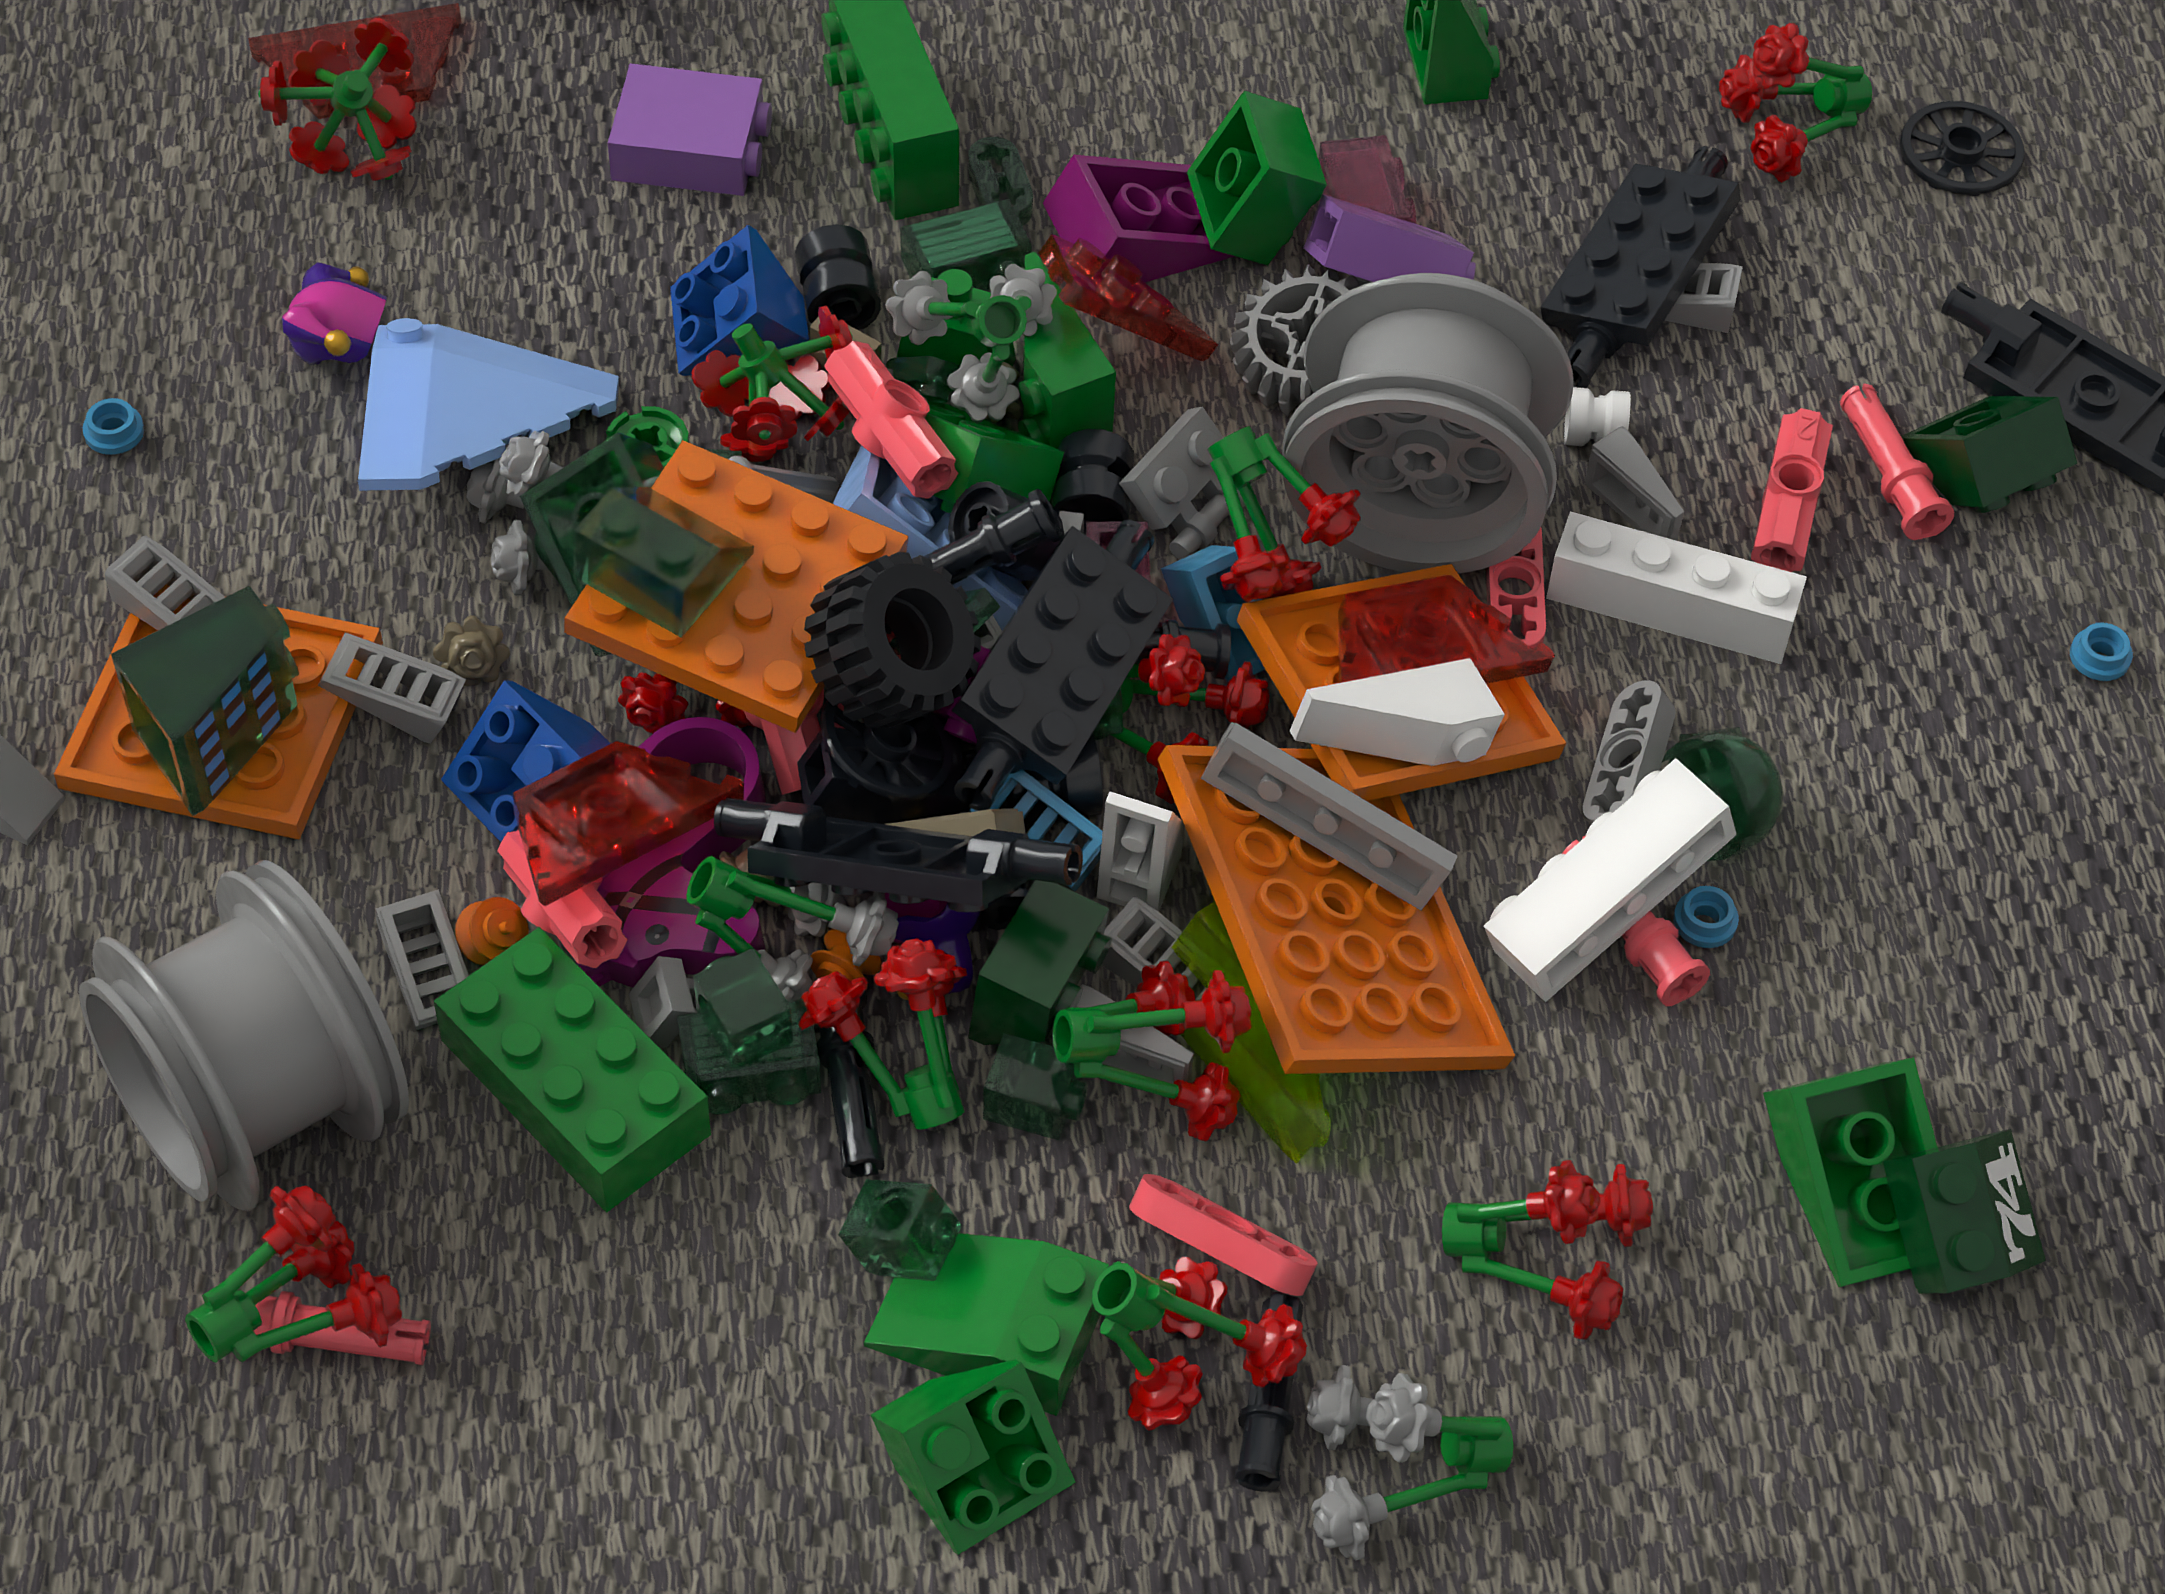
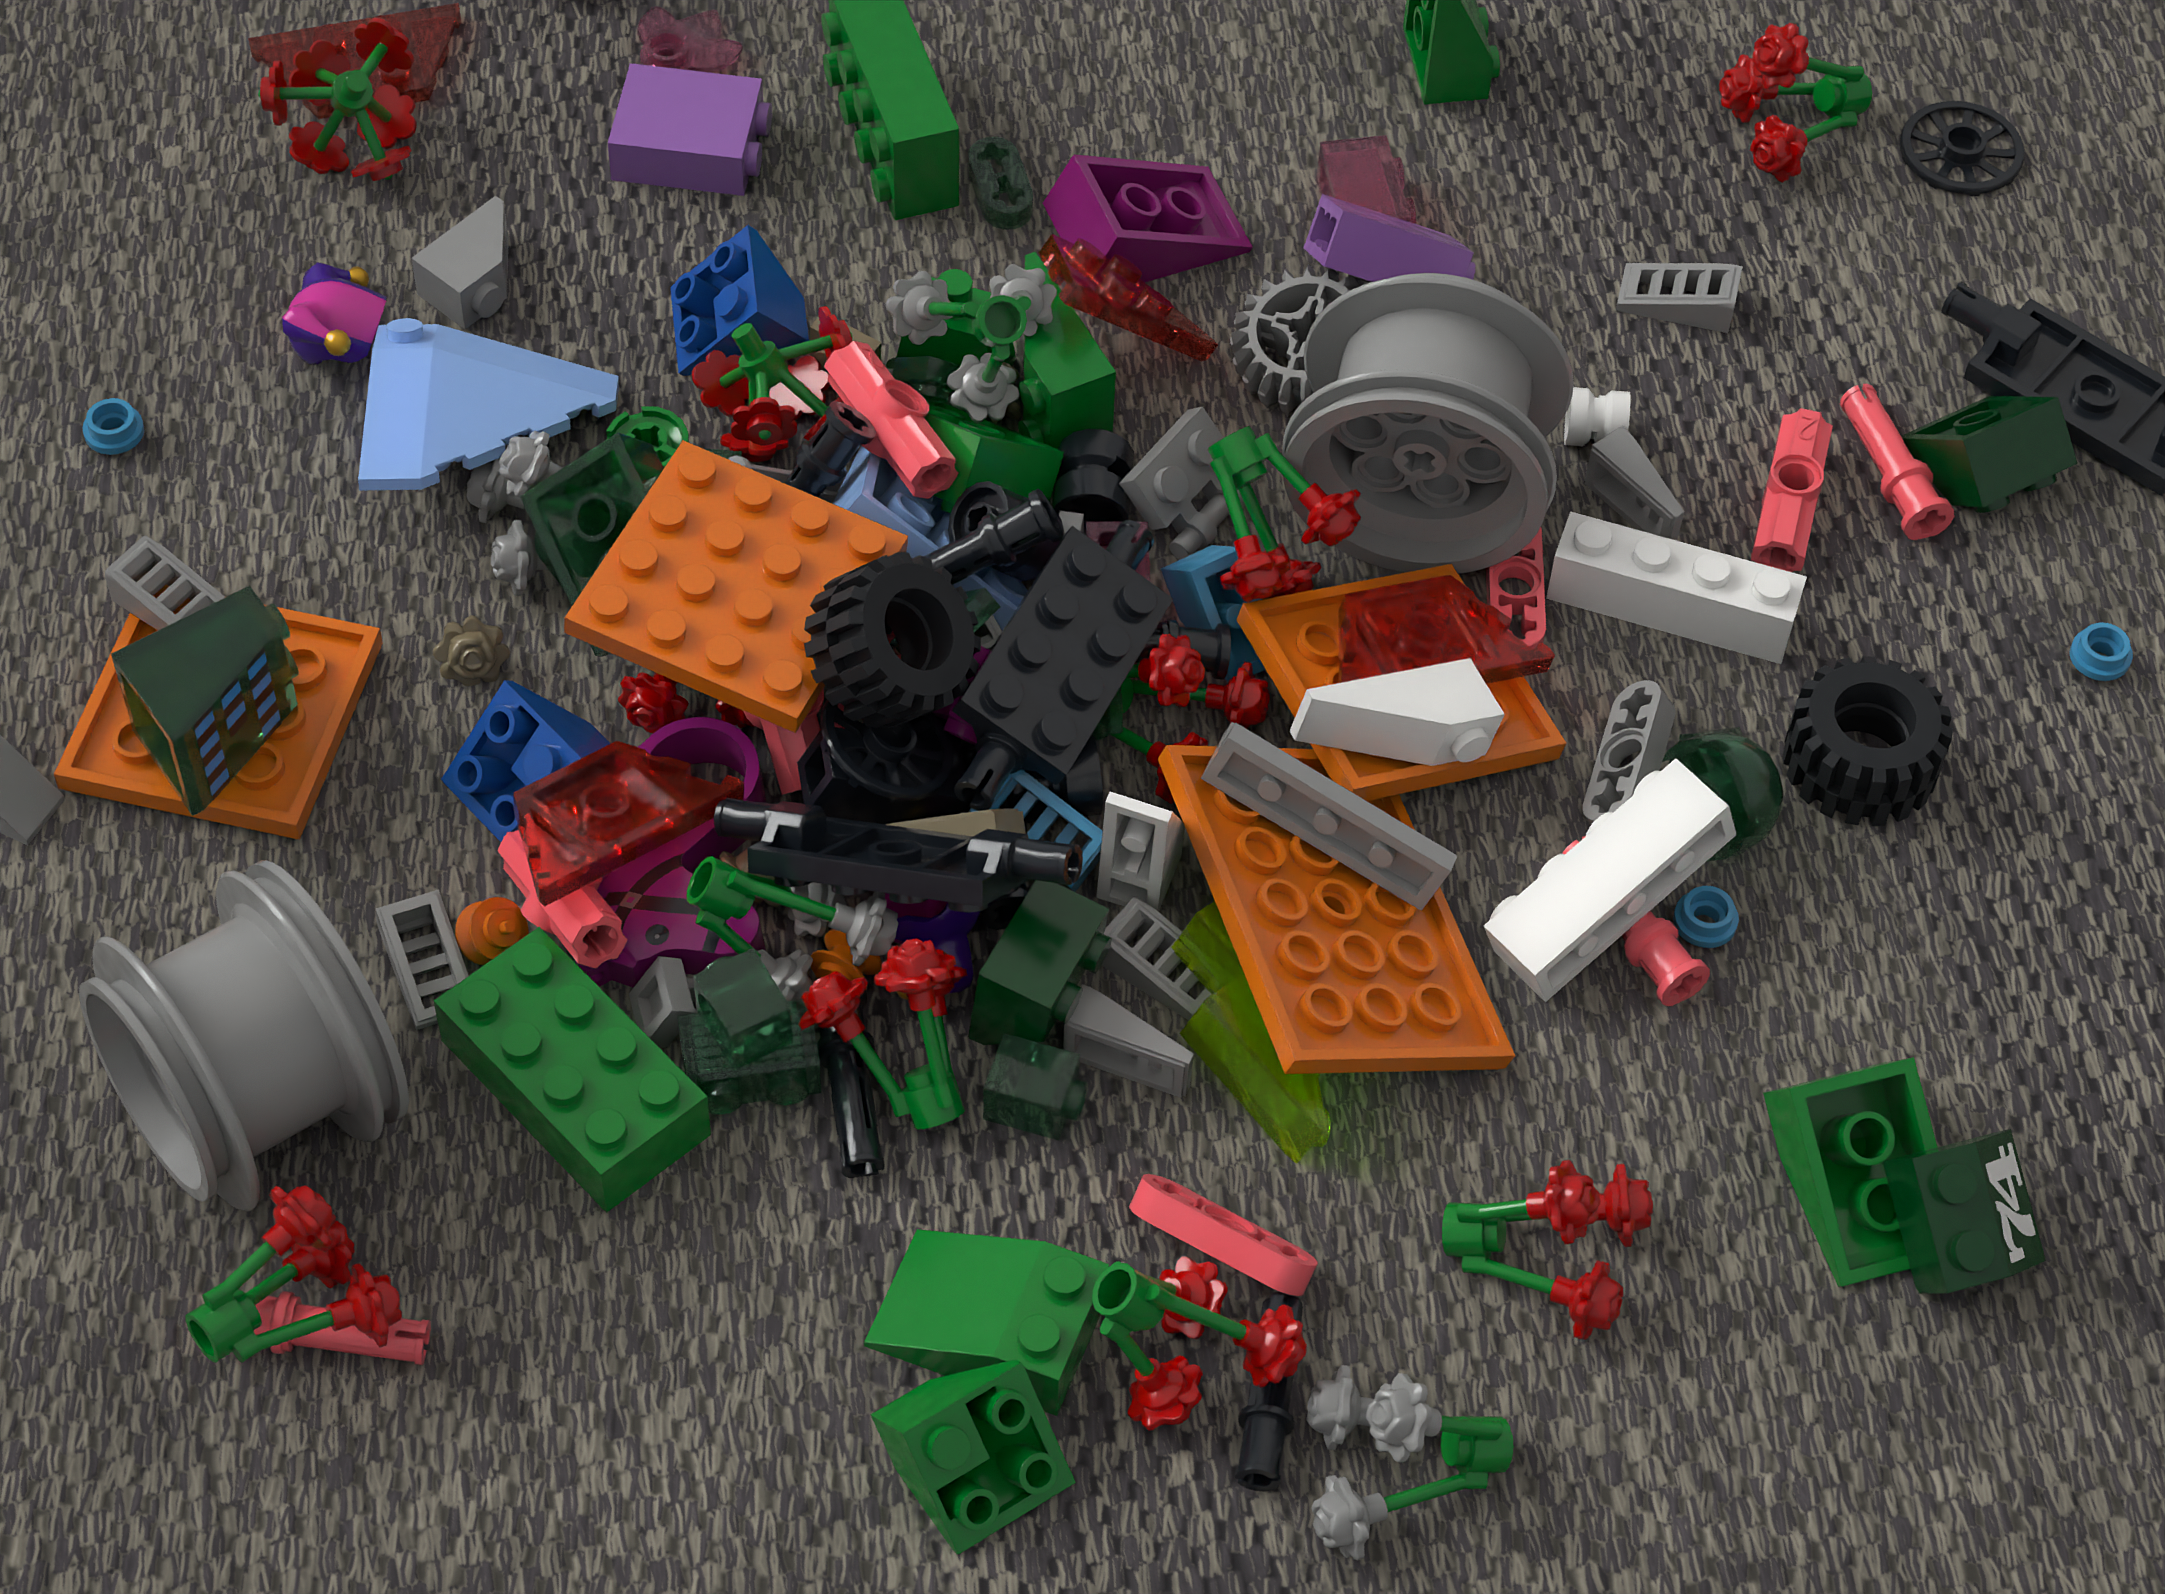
(418, 675): light grey slope -> none
(467, 266): none -> light grey slope
(656, 556): clear green slope -> none
(685, 43): none -> clear pink plate
(826, 455): none -> black pin
(837, 274): black wheel -> none
(900, 1229): clear green brick -> none
(972, 240): clear green brick -> none
(1169, 1005): plant -> none
(1256, 178): green brick -> none
(1639, 258): black plate -> none
(1860, 777): none -> black tyre

